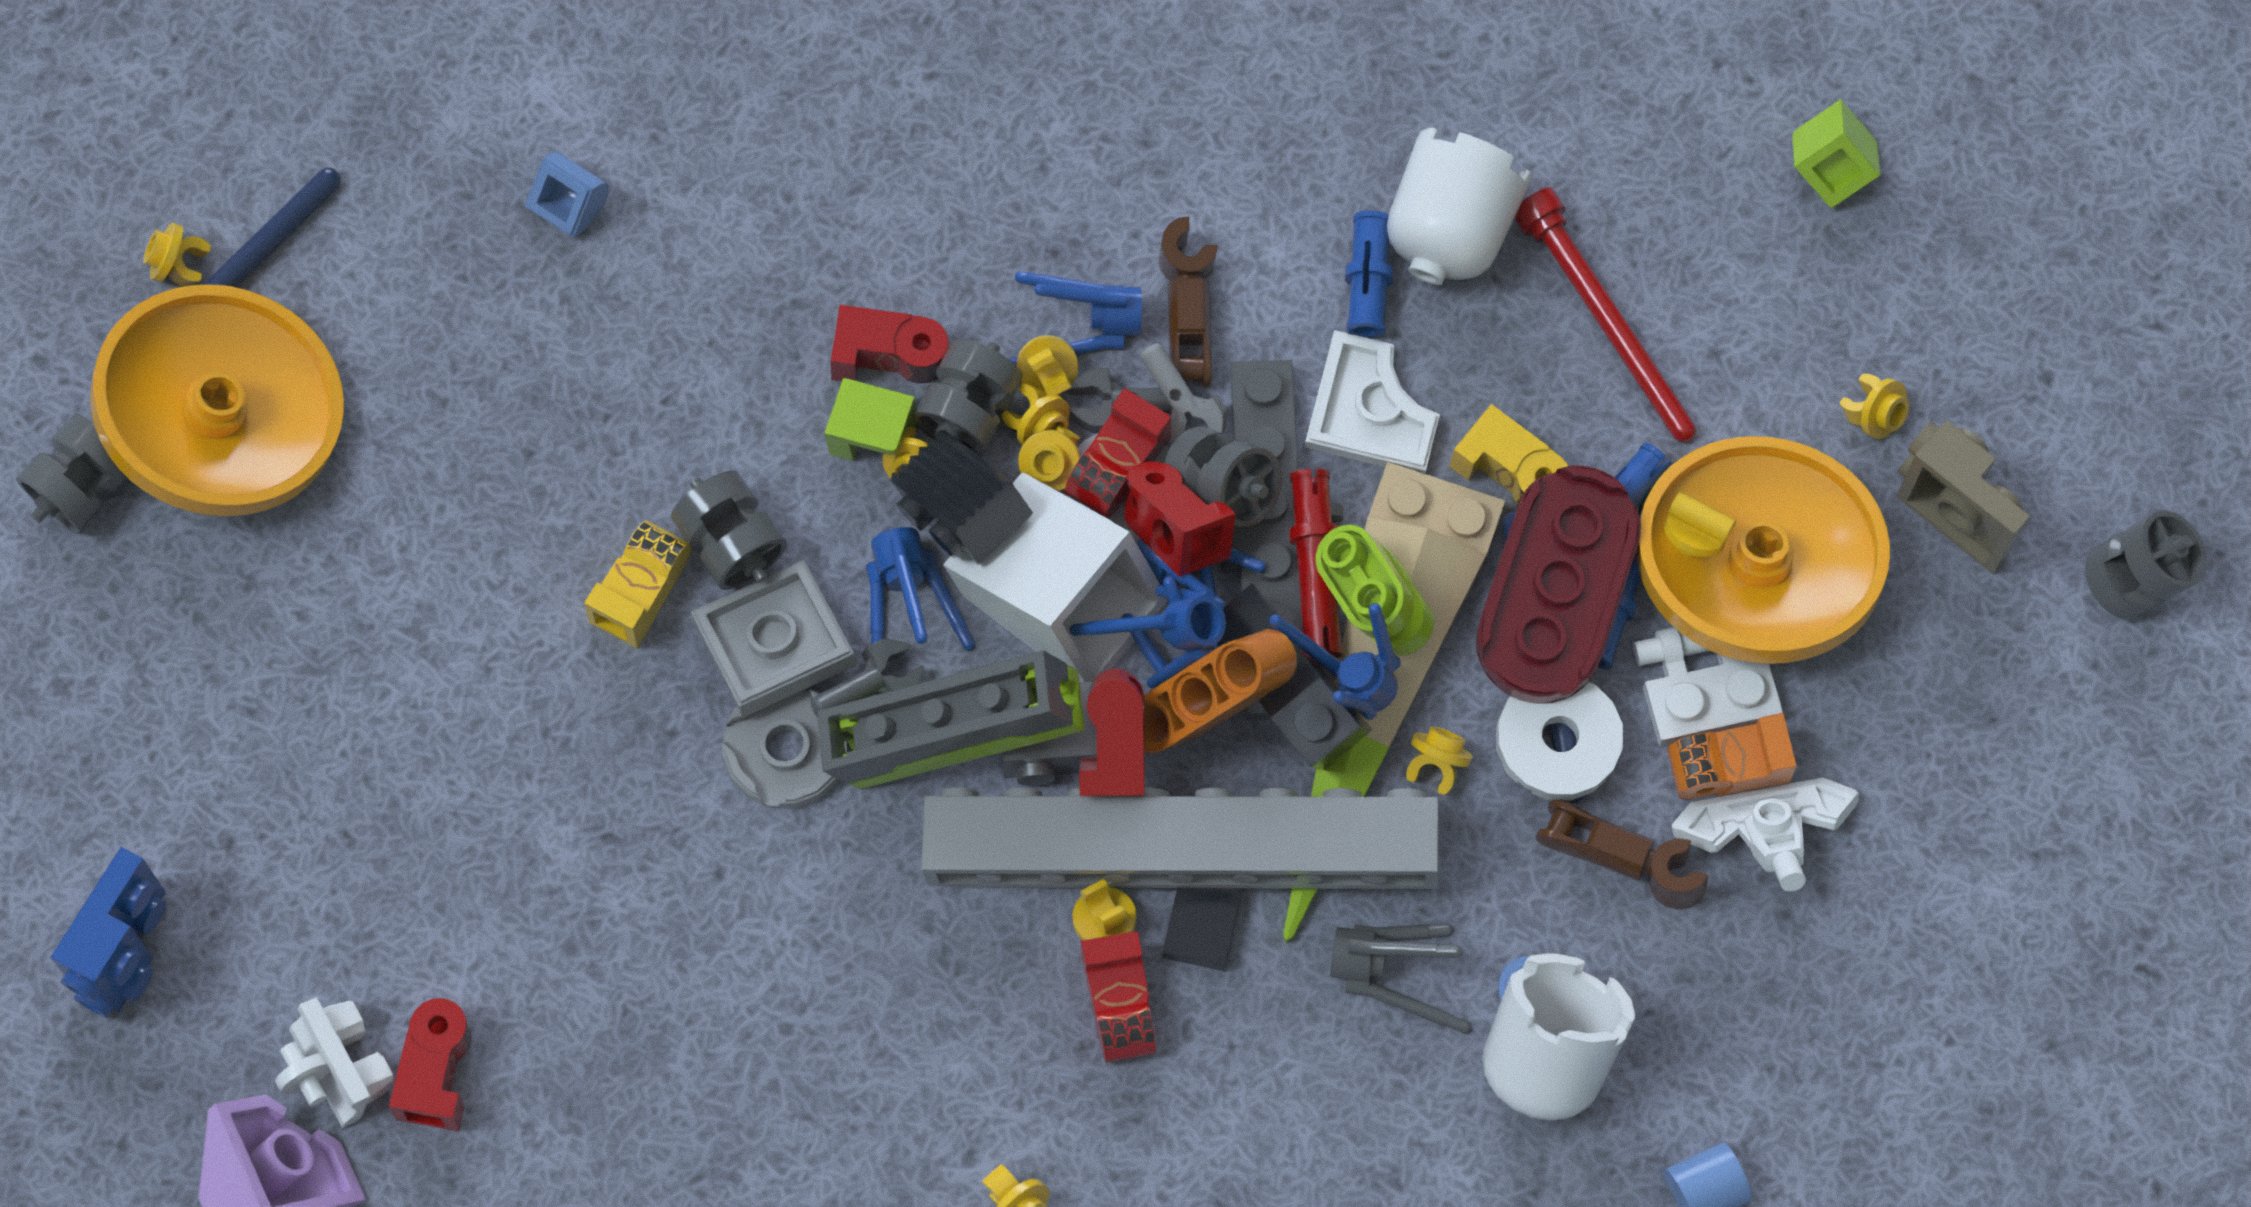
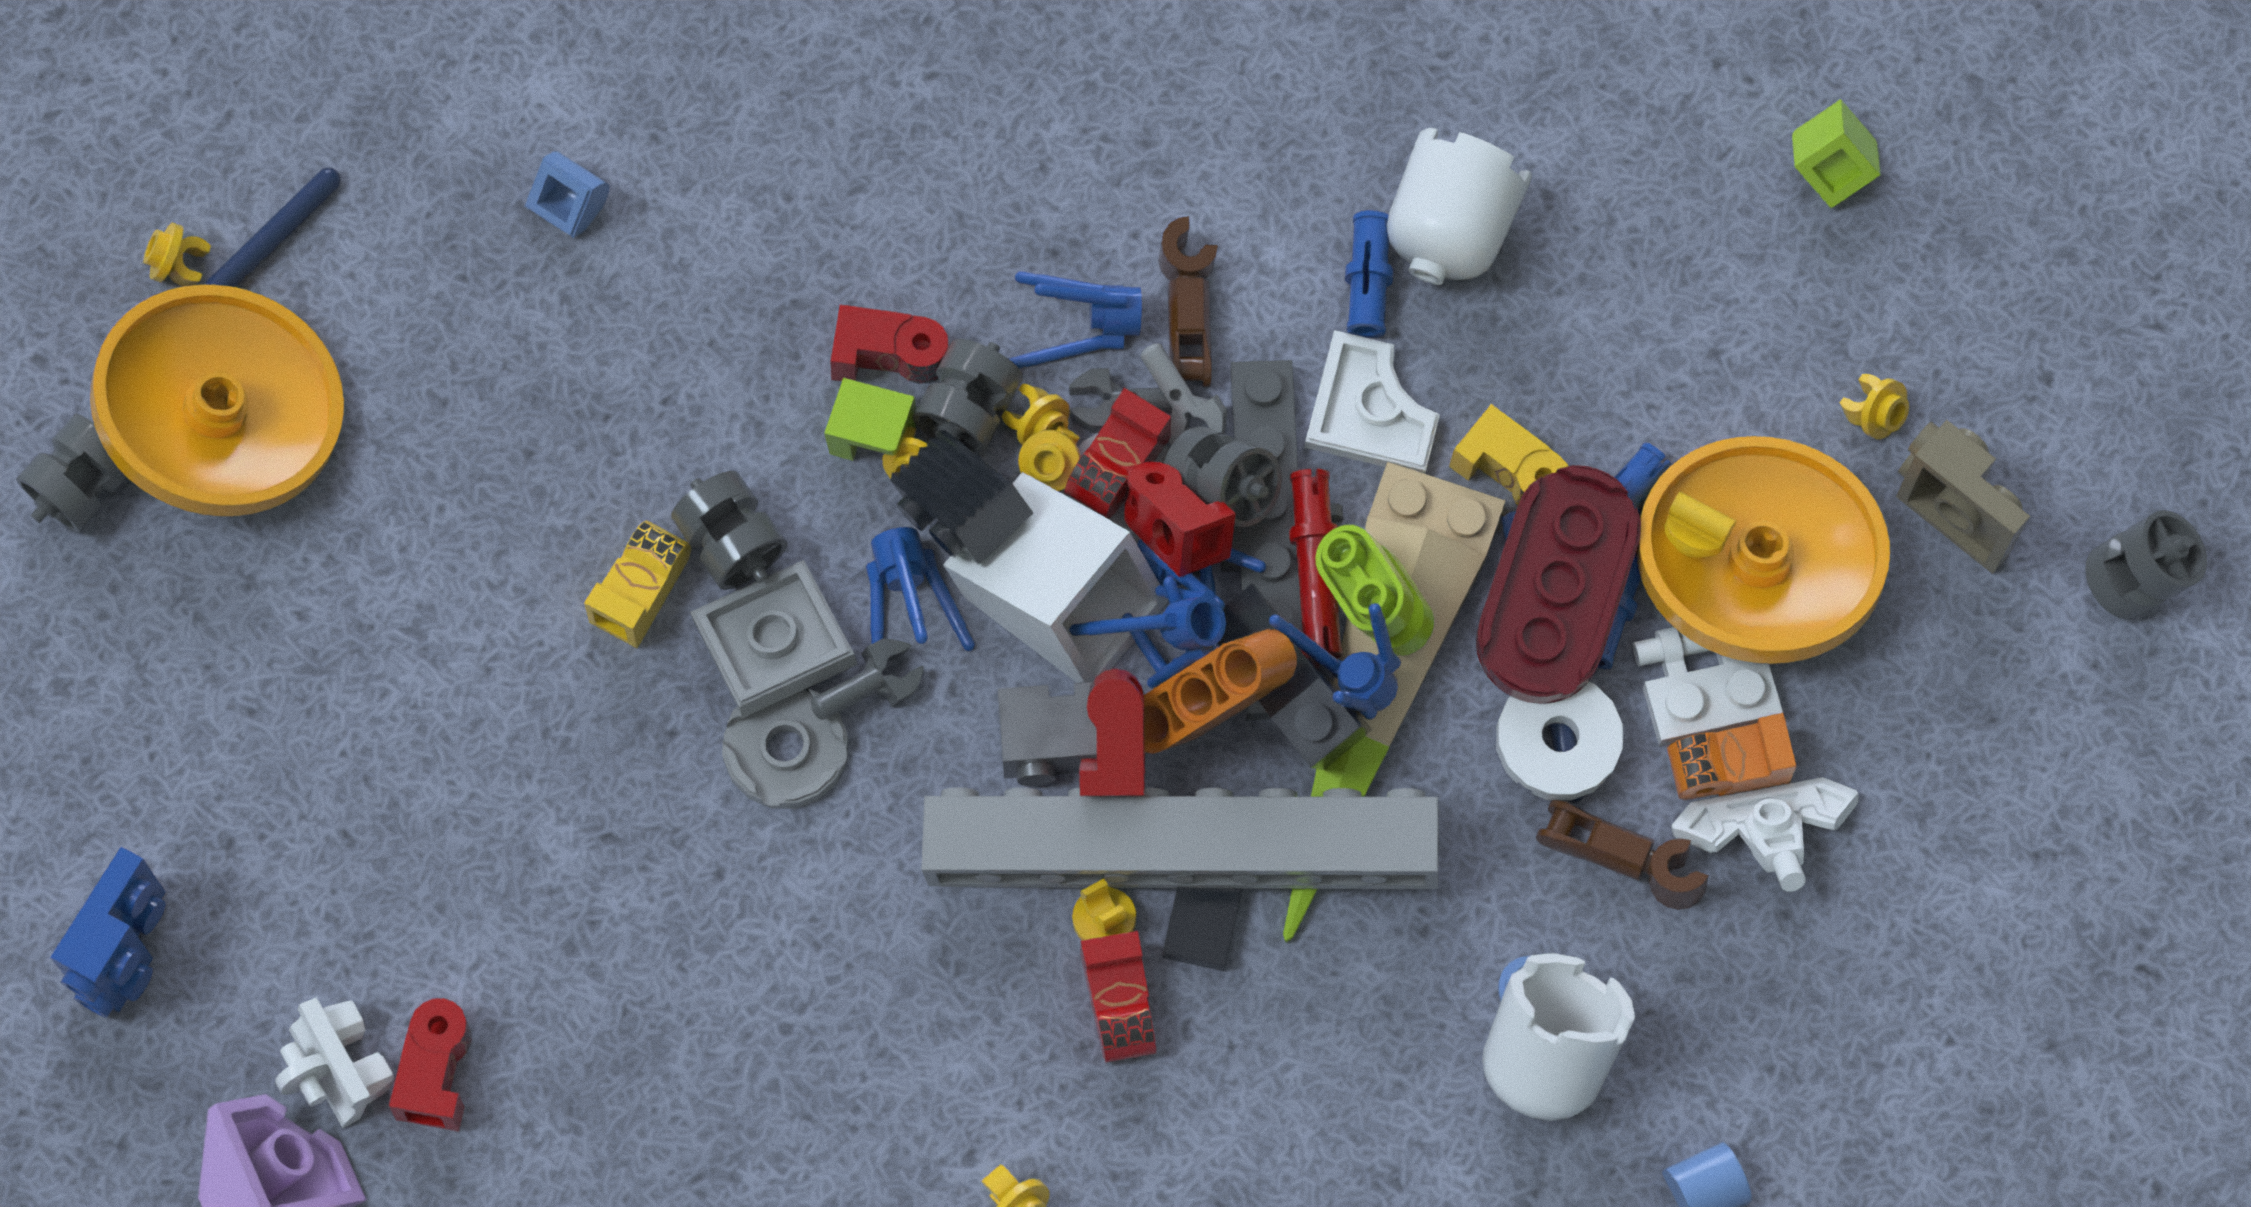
(951, 720): dark grey piece -> none
(1048, 364): yellow plate -> none
(1363, 953): dark grey plant -> none
(1441, 749): yellow plate -> none
(1544, 220): red piece -> none

